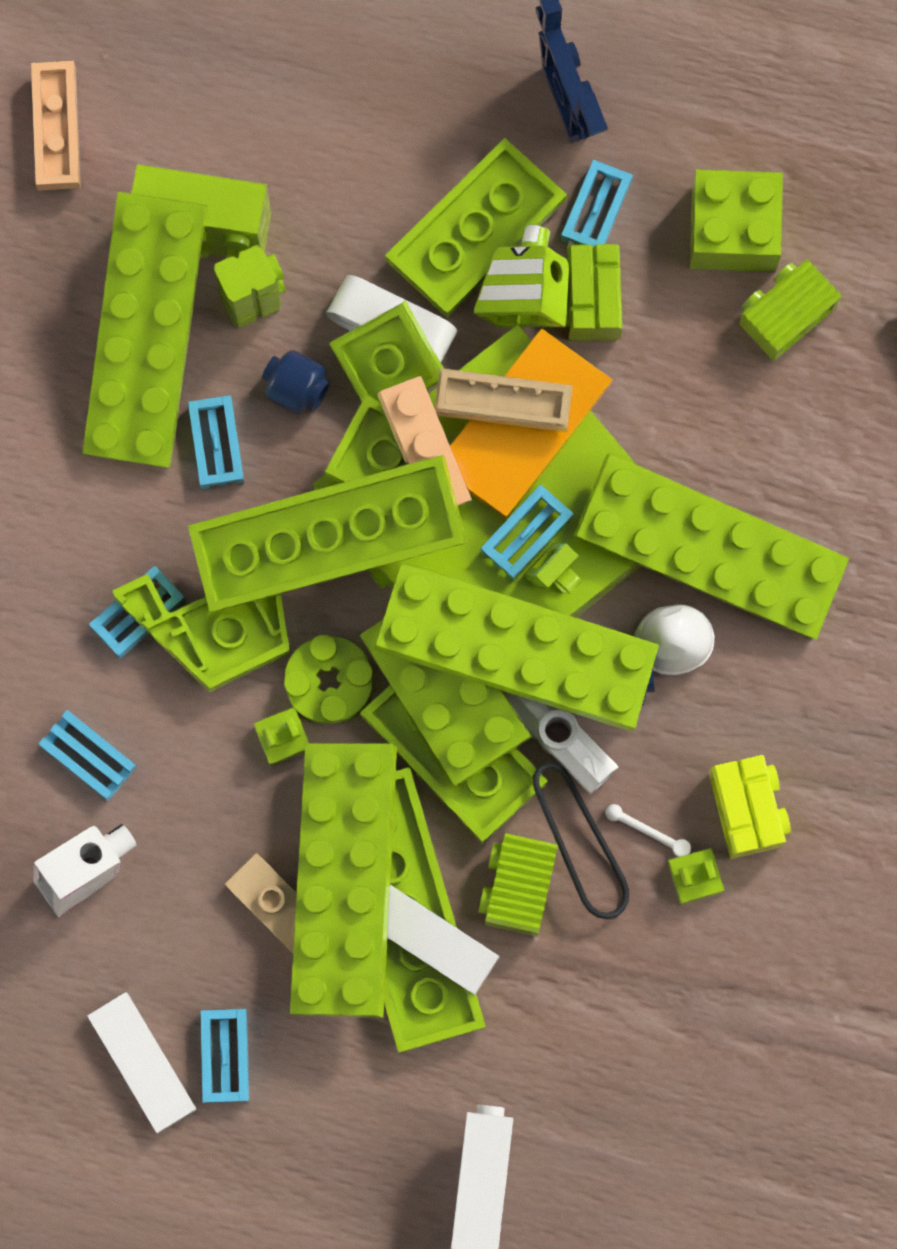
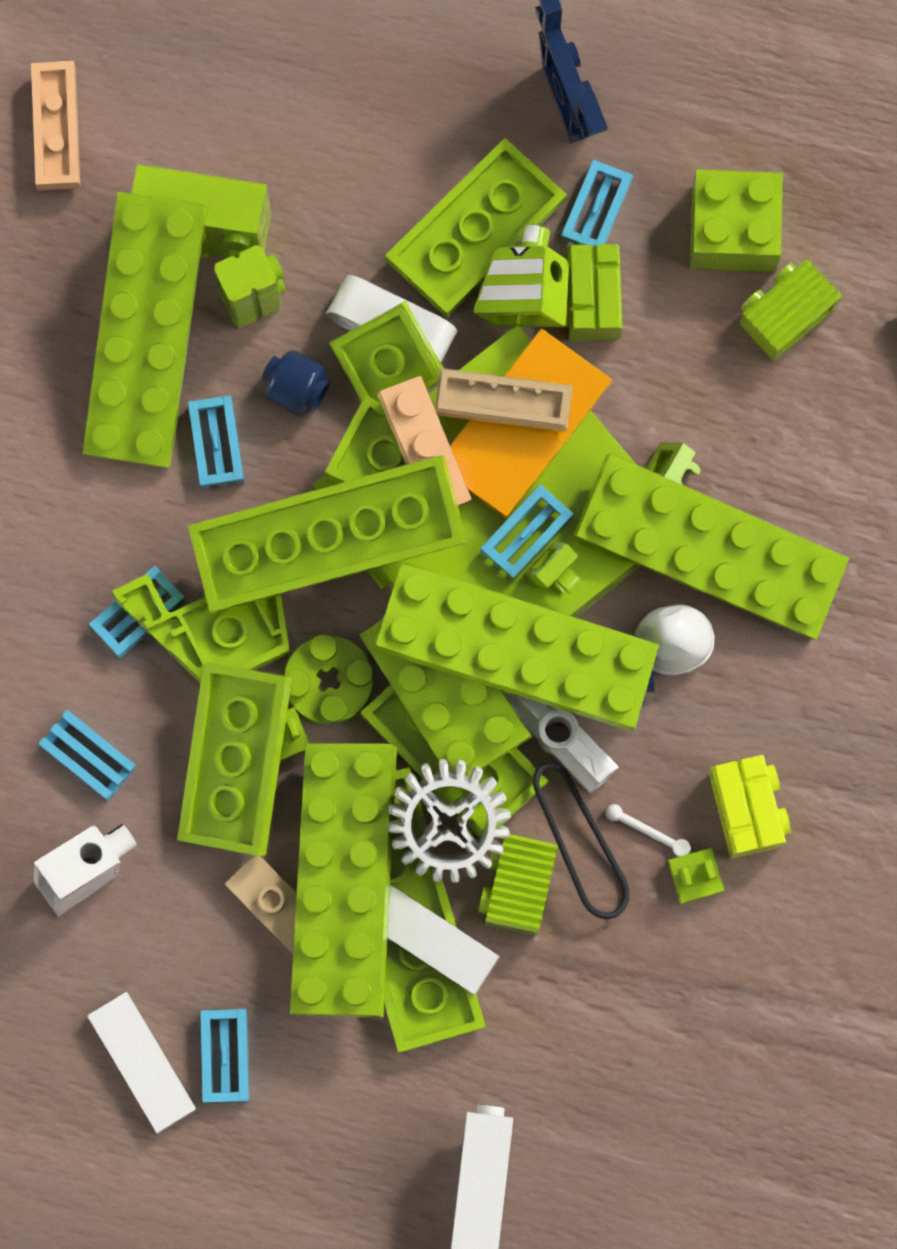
(234, 759): none -> lime plate
(433, 835): none -> white gear
(673, 460): none -> lime tile

